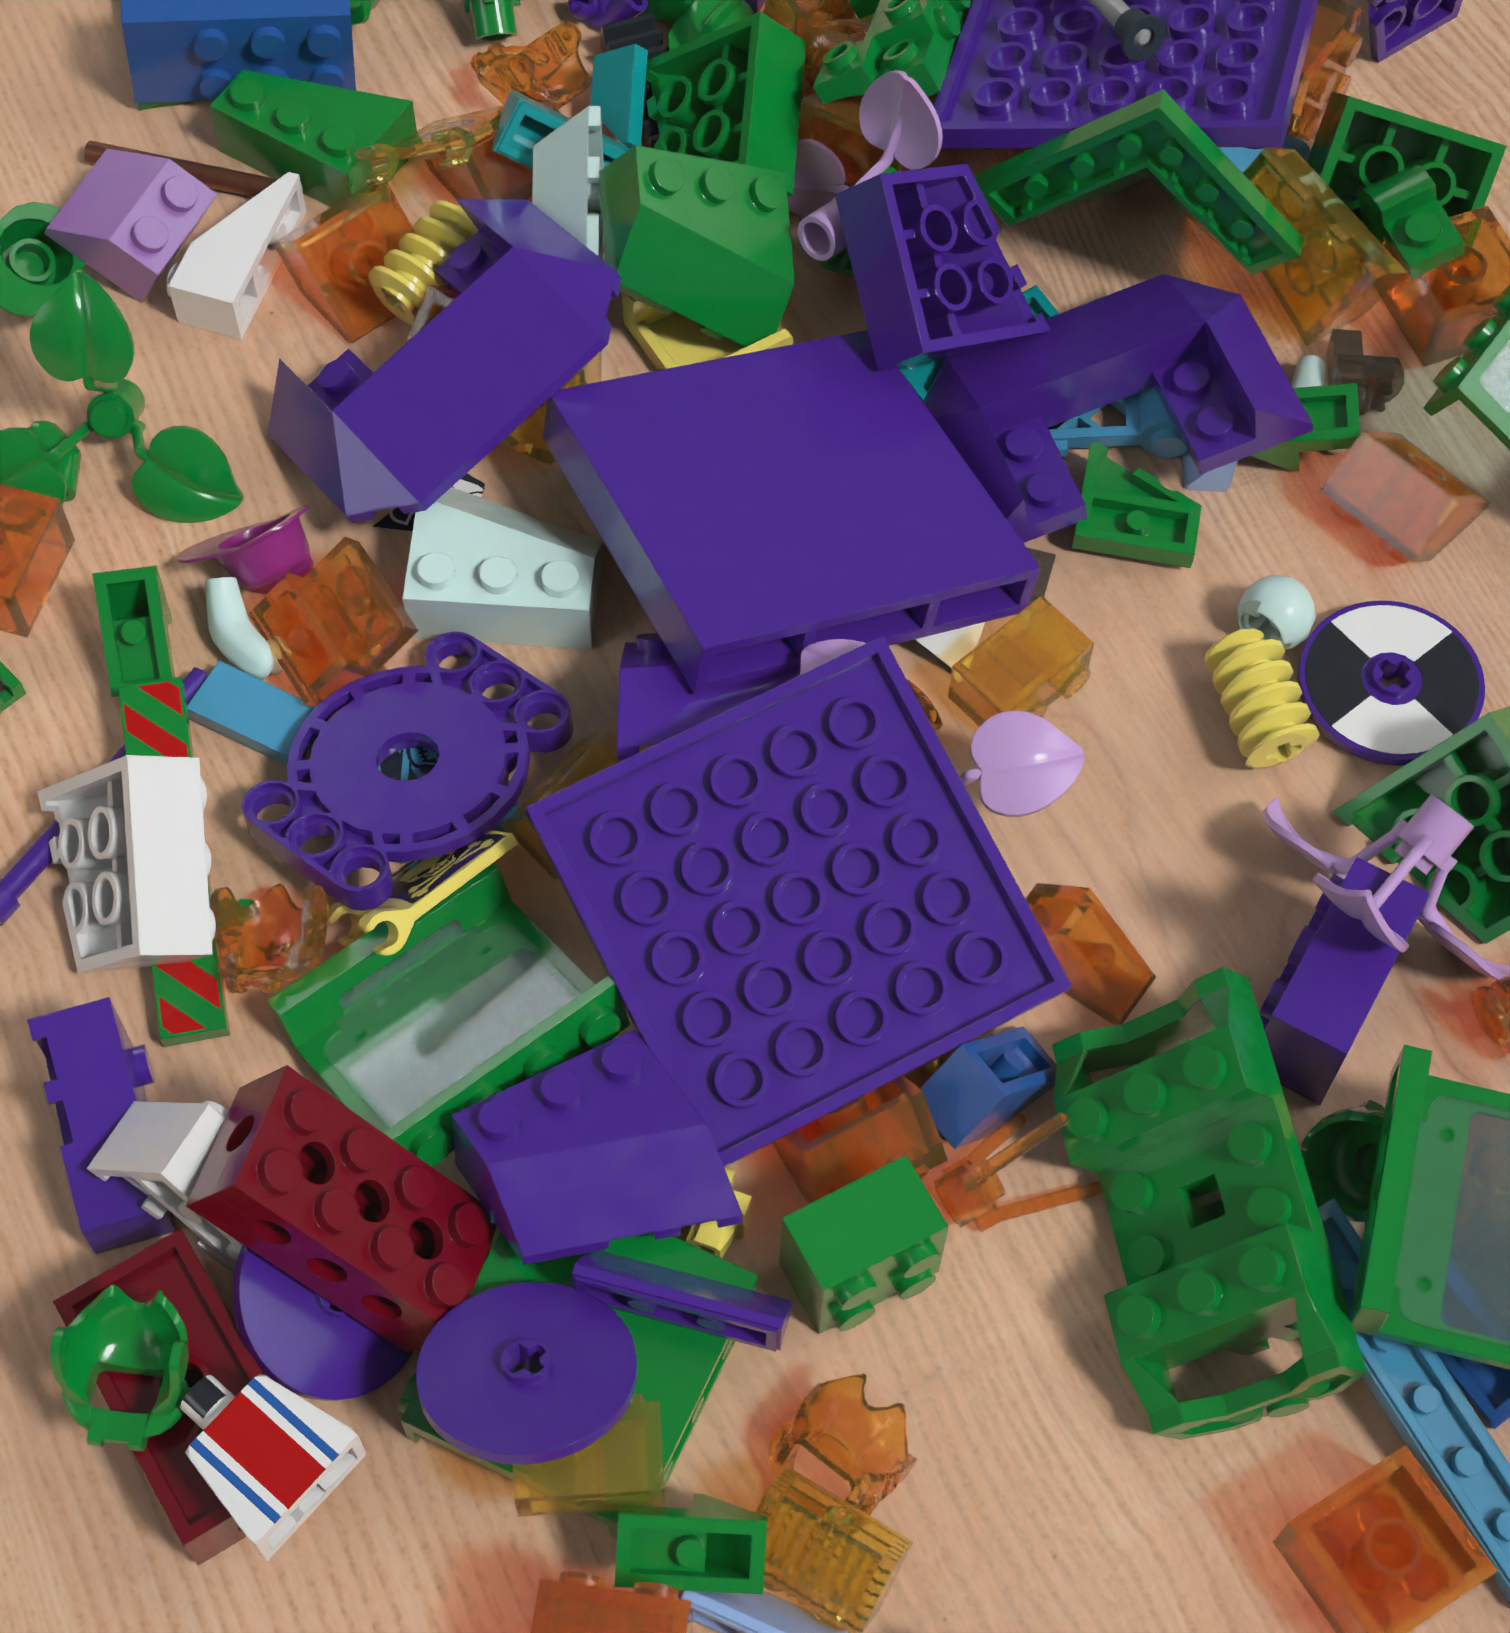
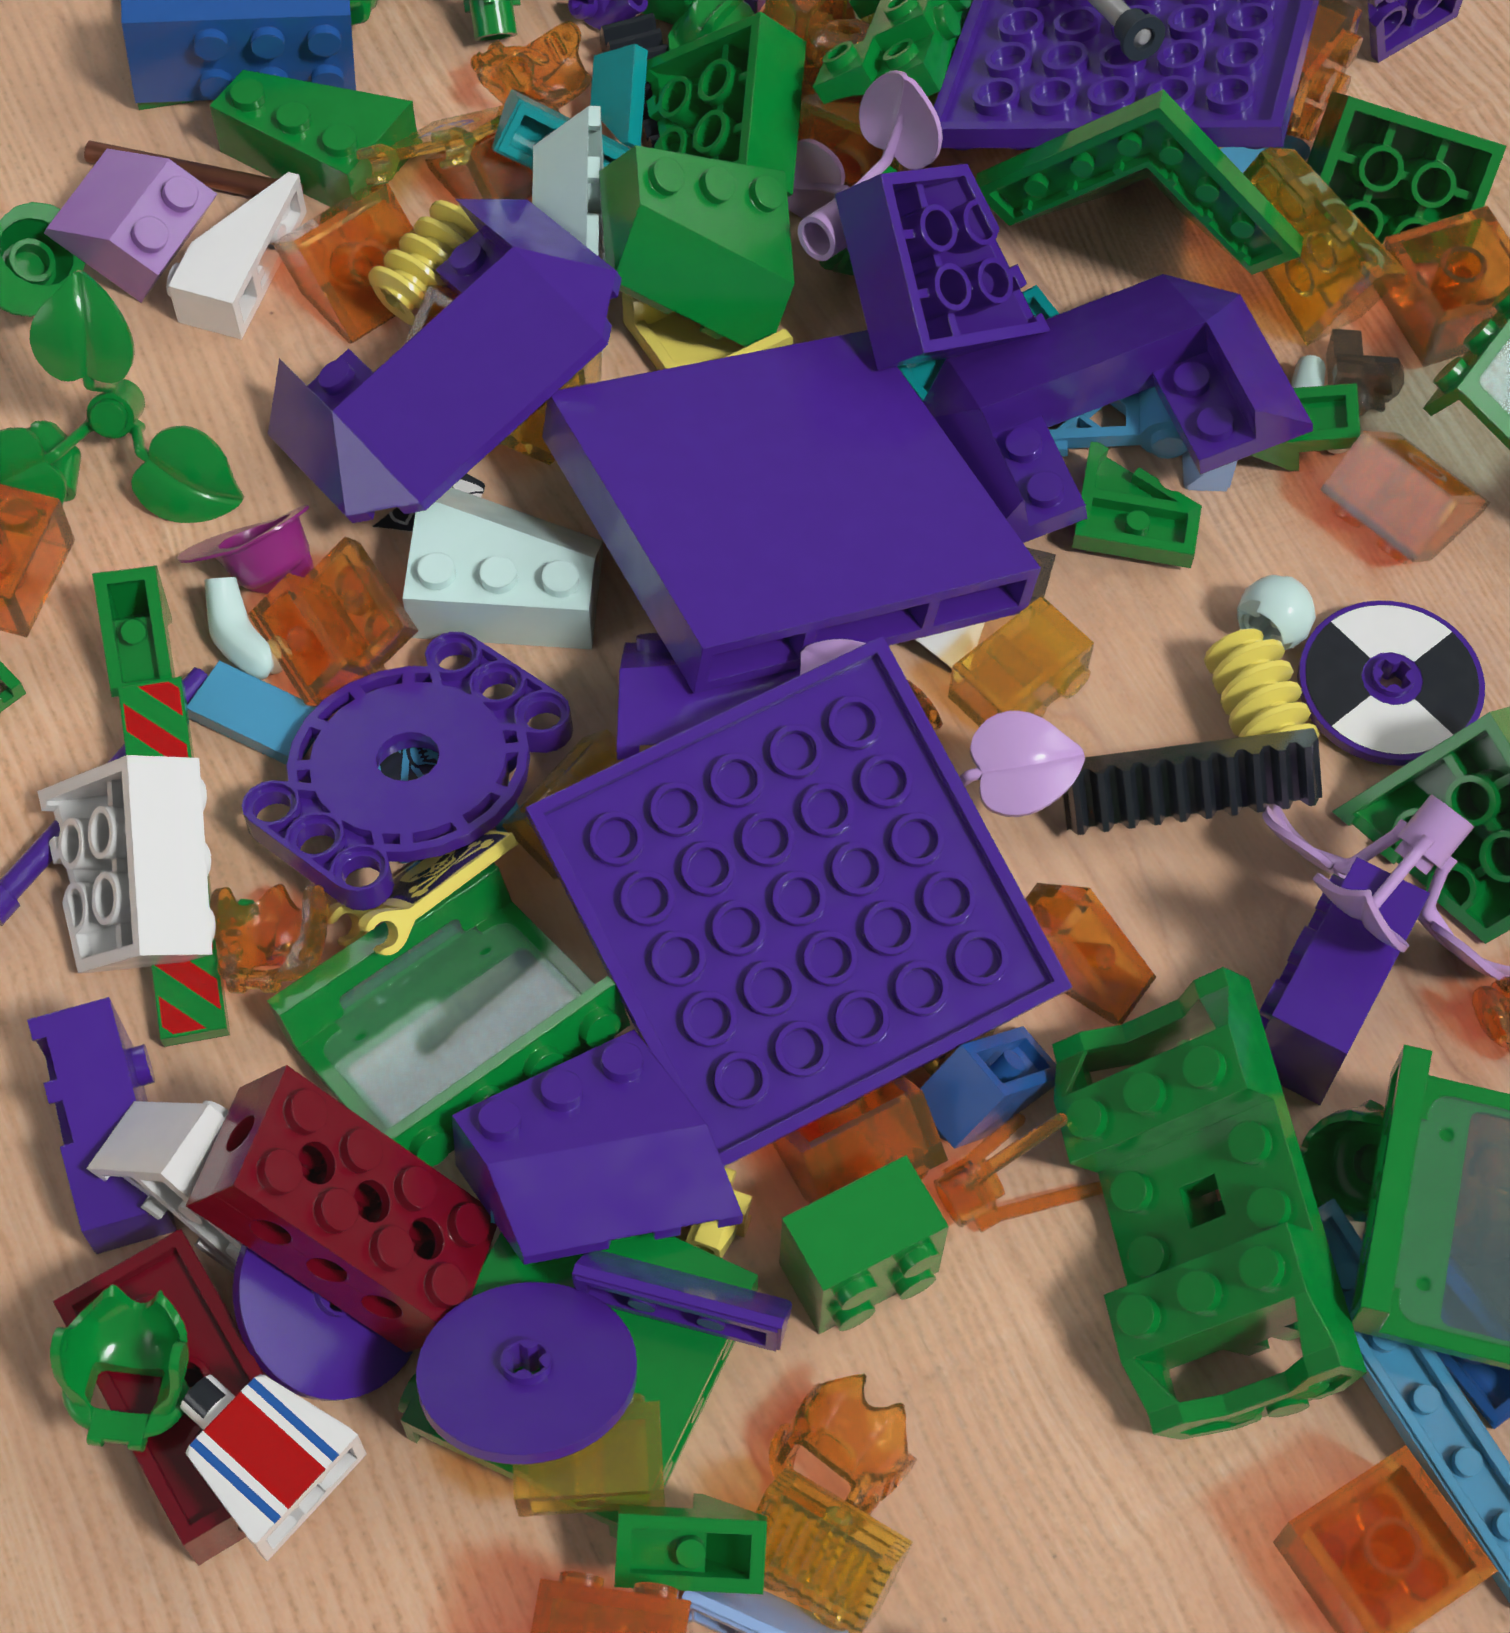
(1195, 780): none -> black gear
(1411, 220): green brick -> none

